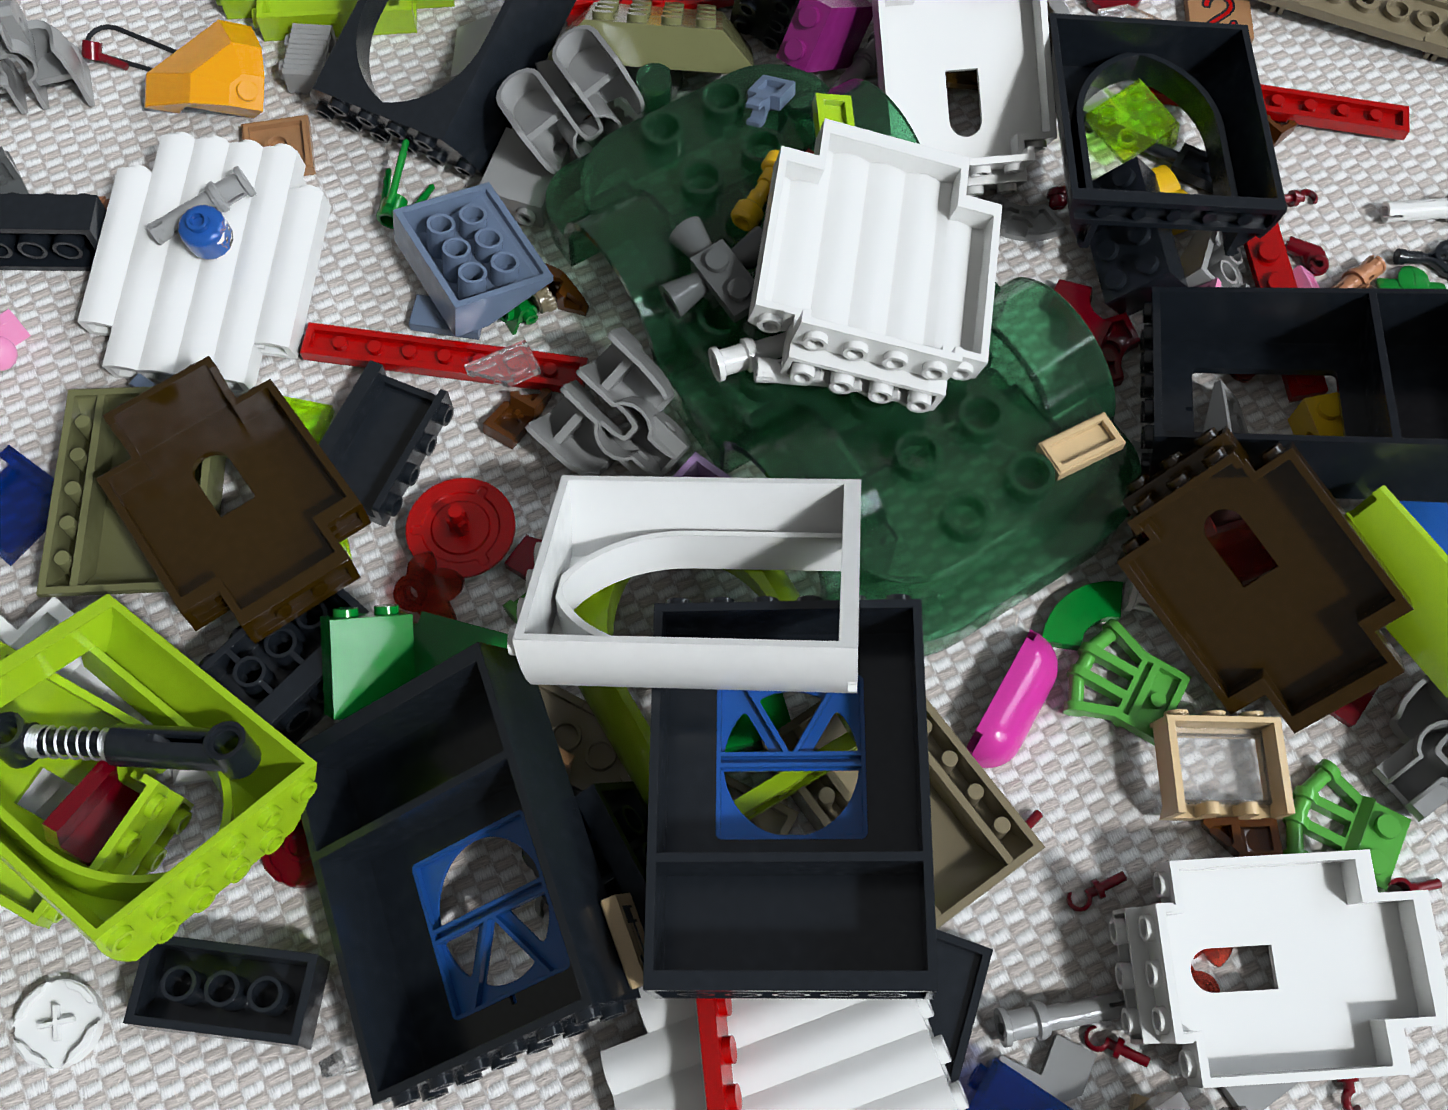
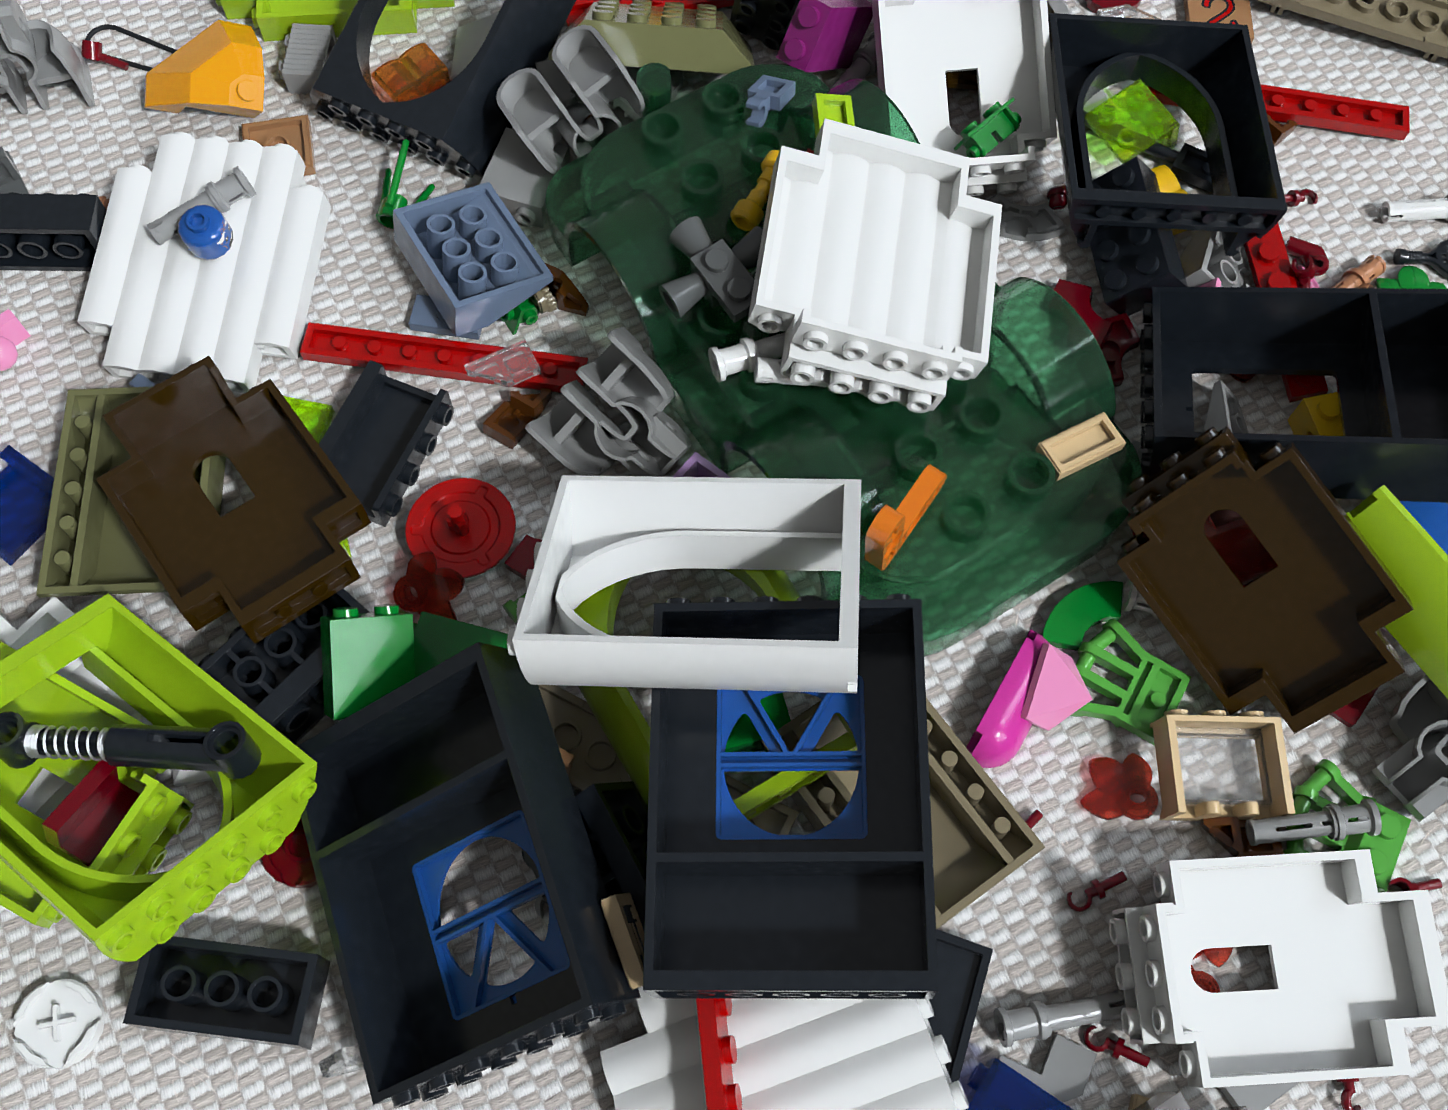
(411, 75): none -> clear orange brick
(894, 526): none -> orange beam
(978, 137): none -> green hinge
(1054, 689): none -> bright pink slope
(1116, 784): none -> clear red plate
(1304, 276): none -> dark red hand
(1332, 817): none -> light grey pin

